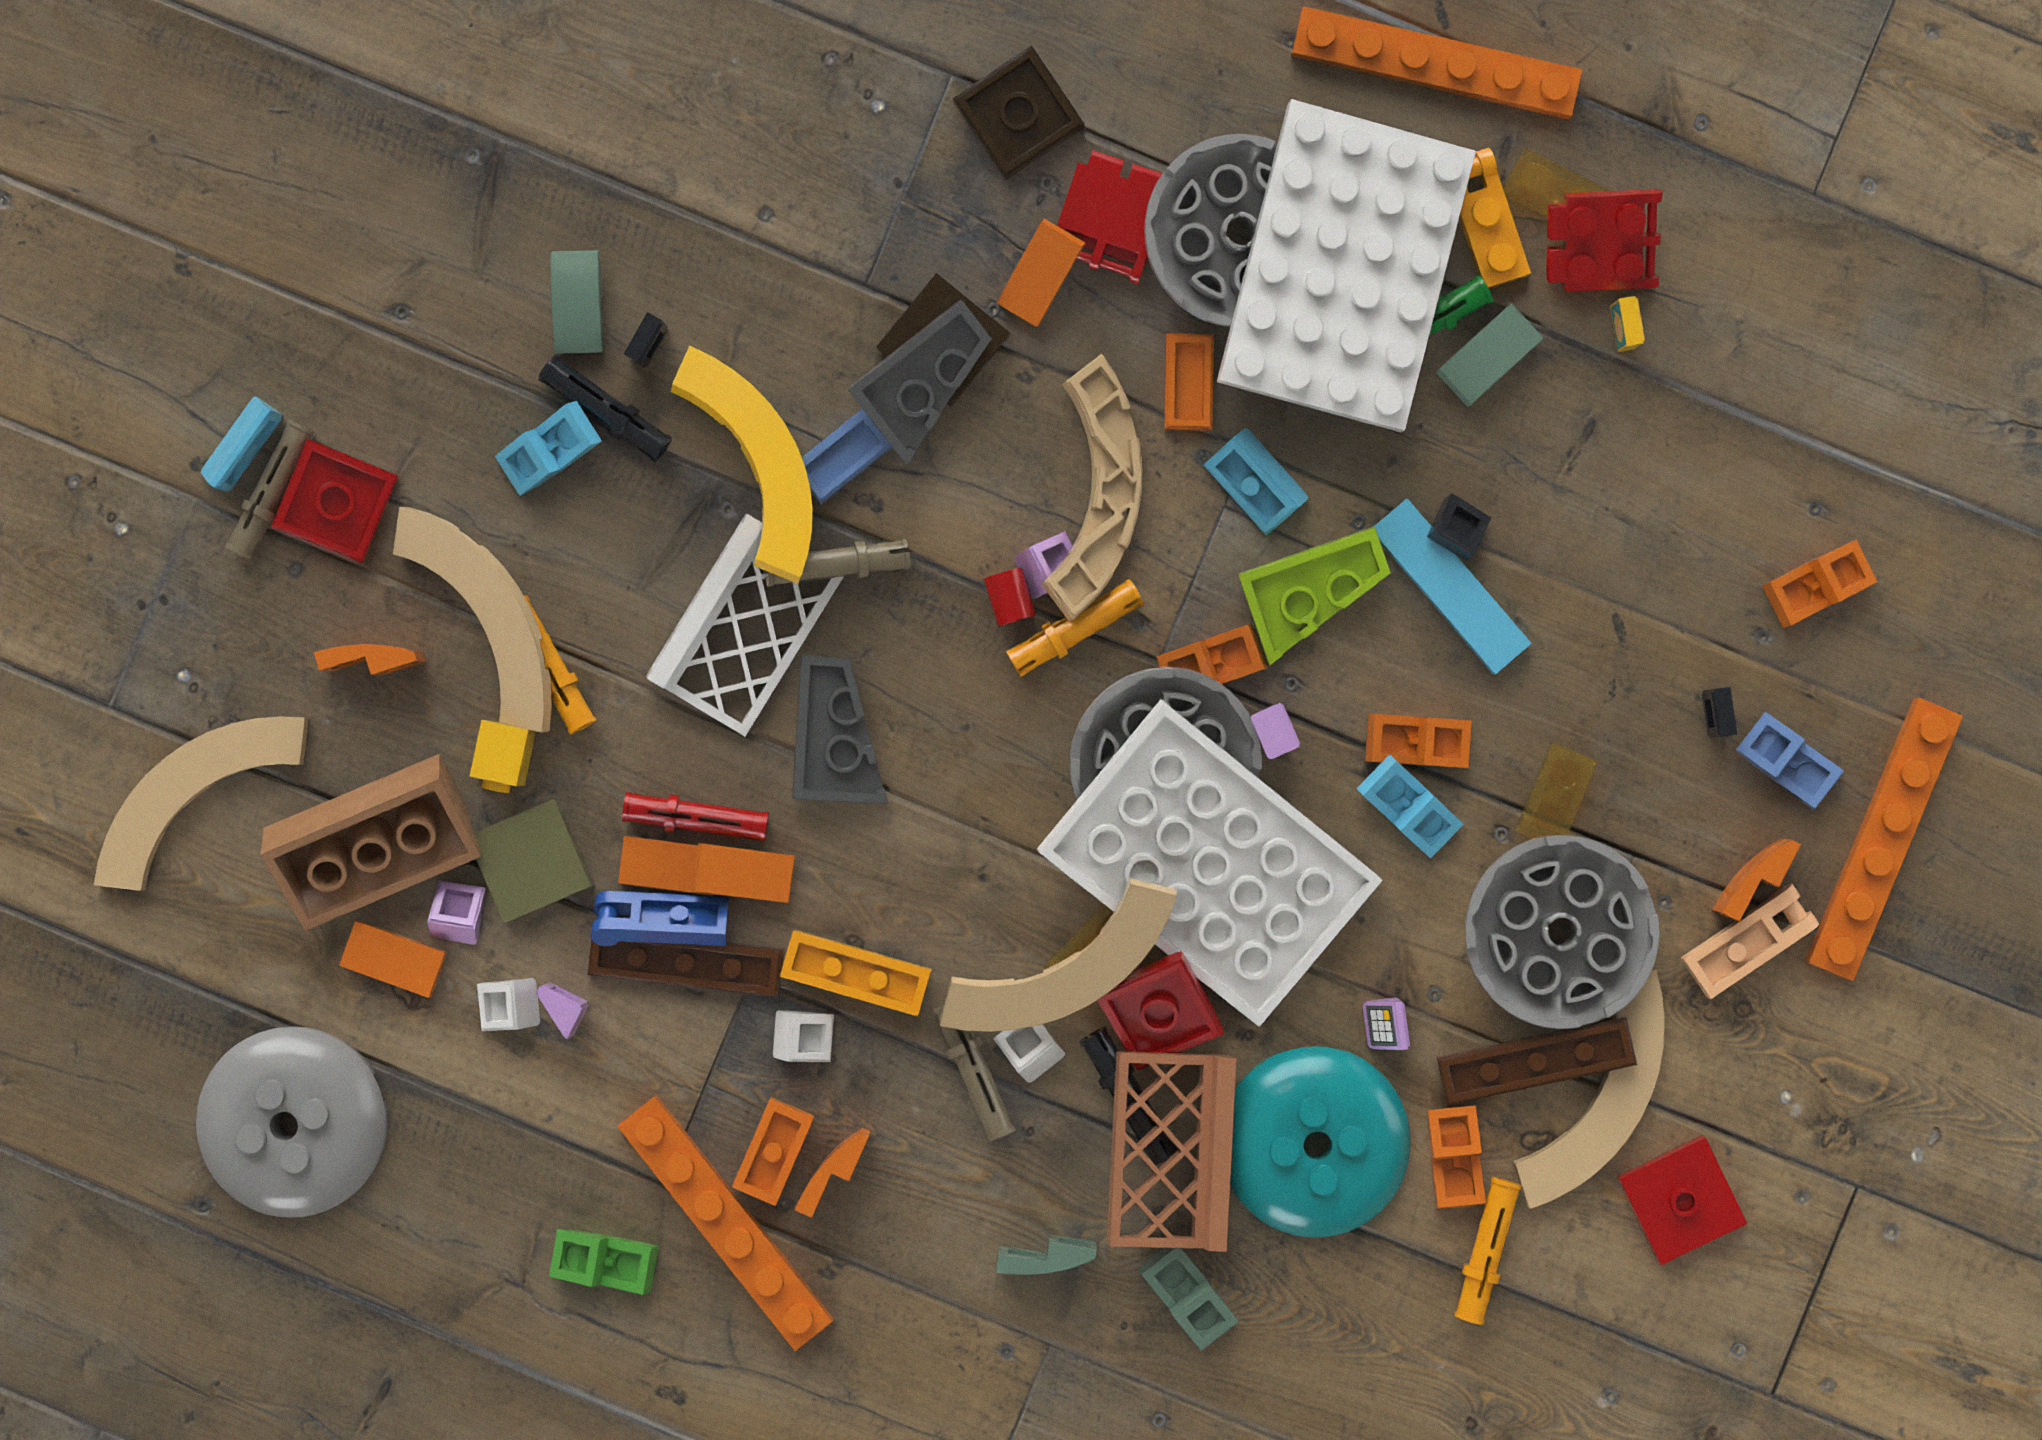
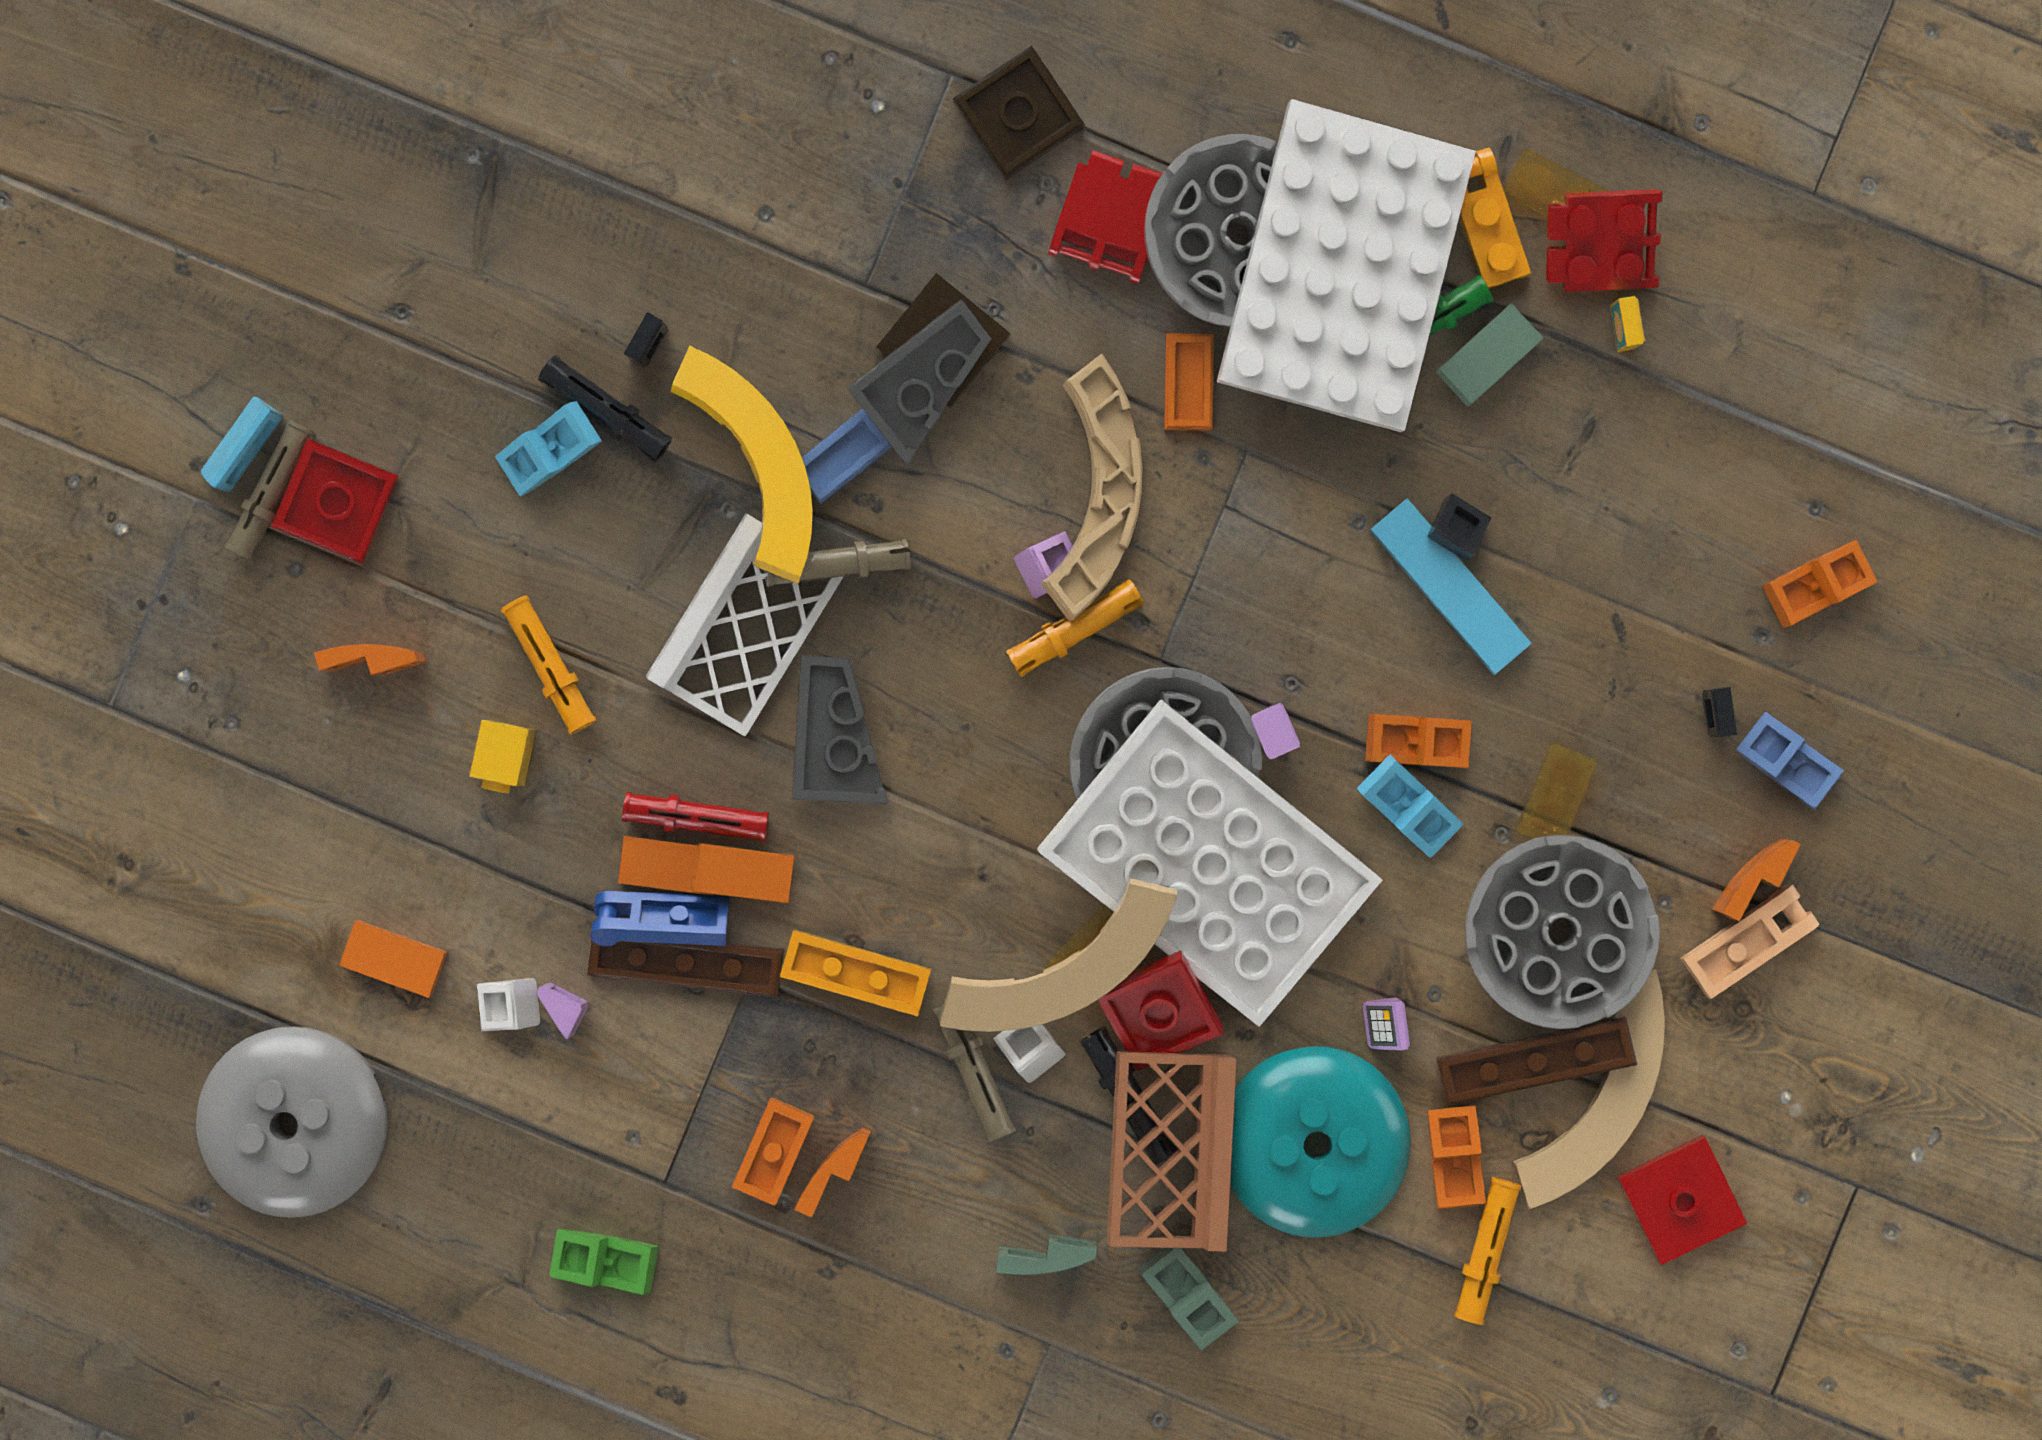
(180, 779): tan tile -> none
(370, 842): medium nougat slope -> none
(456, 912): lavender slope -> none
(497, 604): tan tile -> none
(531, 861): olive tile -> none
(577, 301): sand green slope -> none
(725, 1222): orange plate -> none
(803, 1036): white slope -> none
(1009, 596): red piece -> none
(1040, 272): orange tile -> none
(1221, 656): orange slope -> none
(1256, 481): medium azure slope -> none
(1309, 587): lime wing -> none
(1436, 63): orange plate -> none
(1883, 838): orange plate -> none

